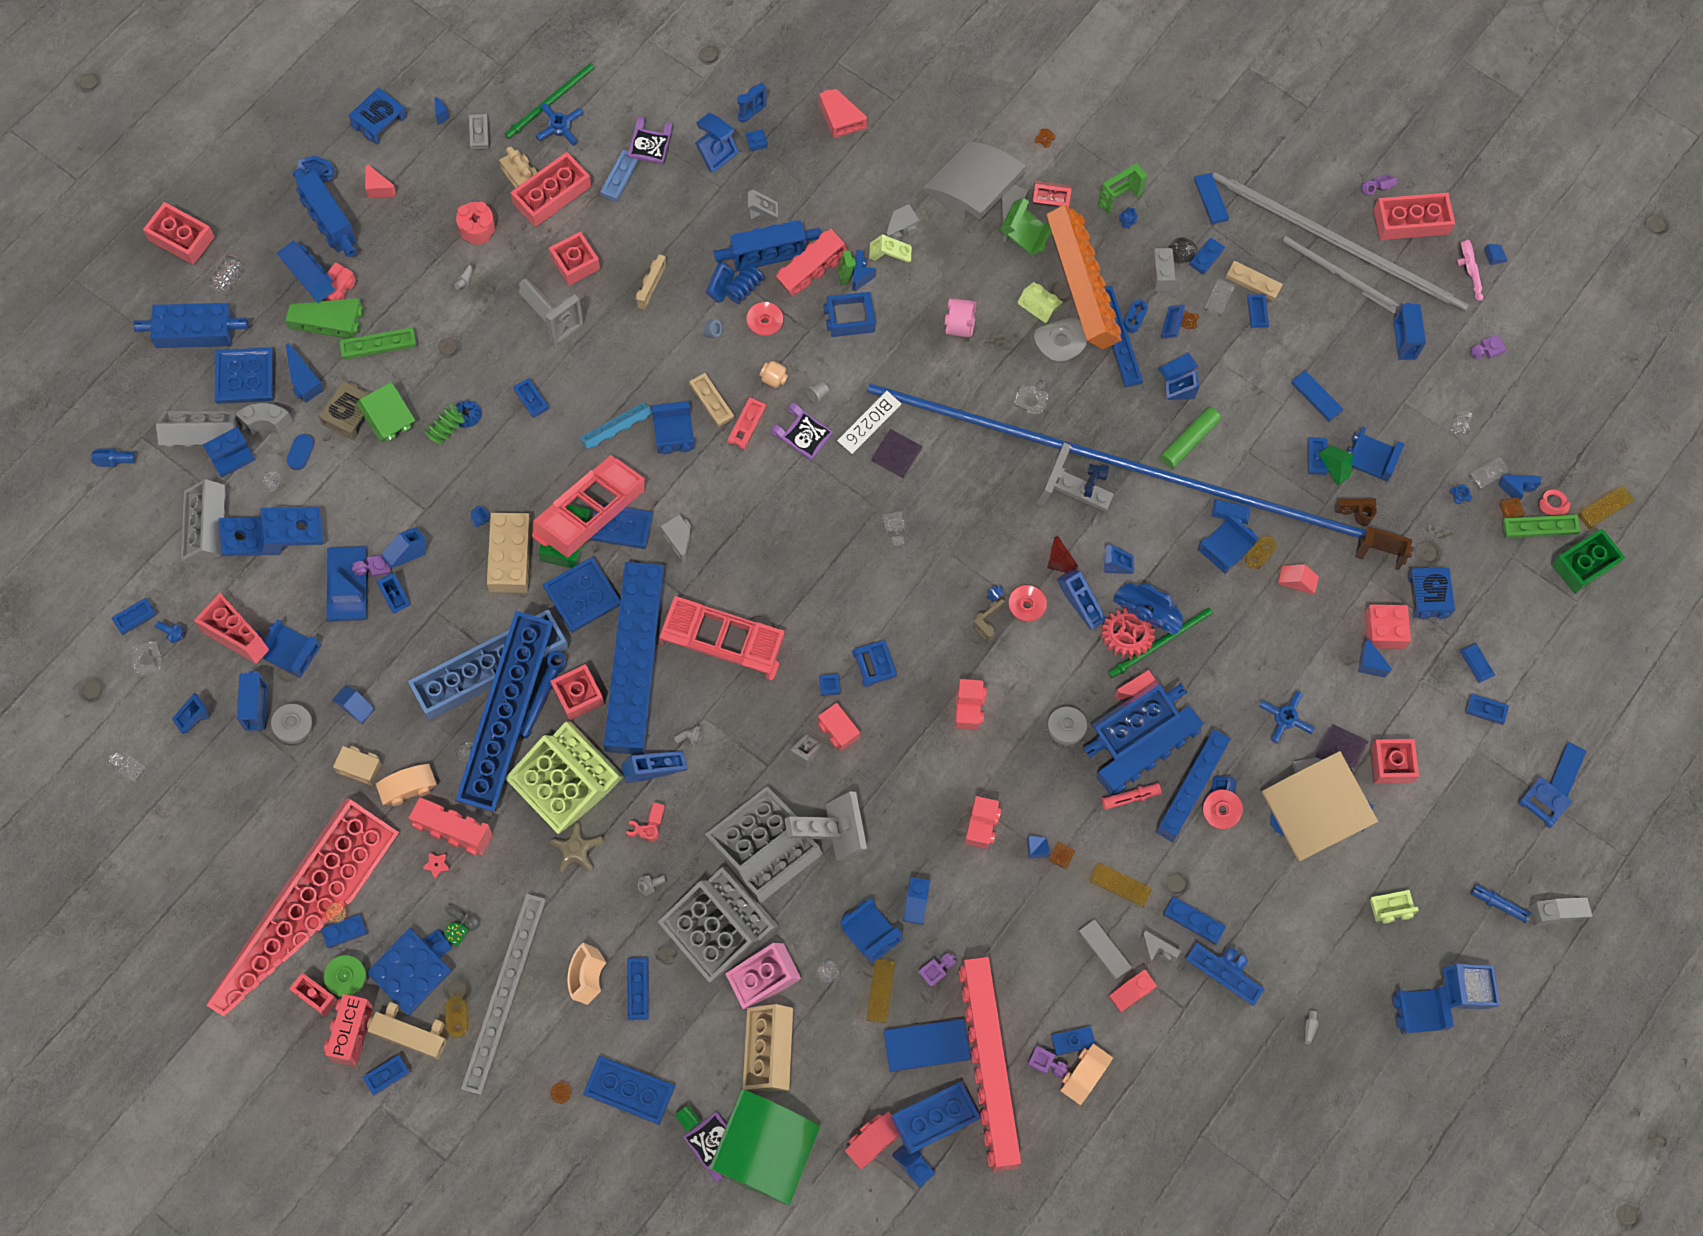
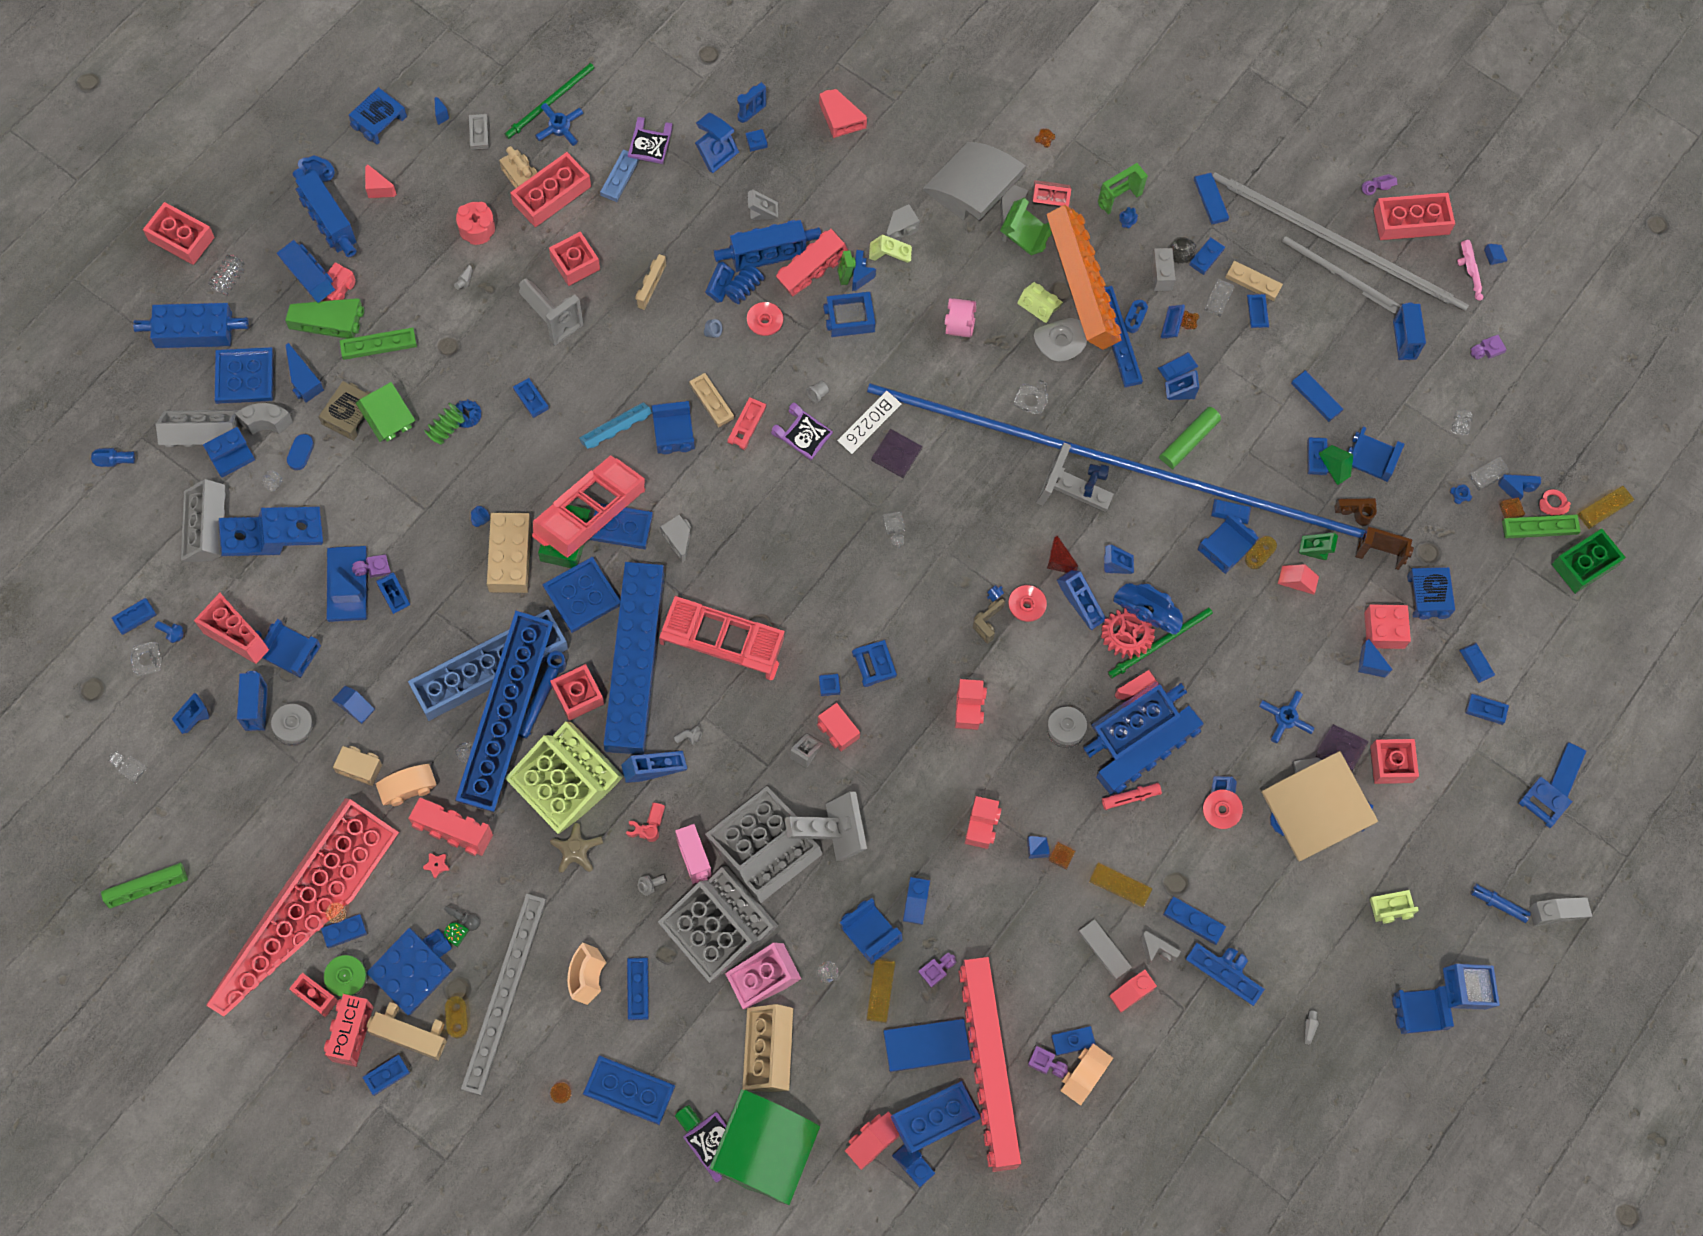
(144, 885): none -> bright green brick
(405, 548): blue slope -> none
(693, 854): none -> bright pink window
(773, 374): light nougat head -> none
(1193, 785): blue brick -> none
(1318, 545): none -> green slope

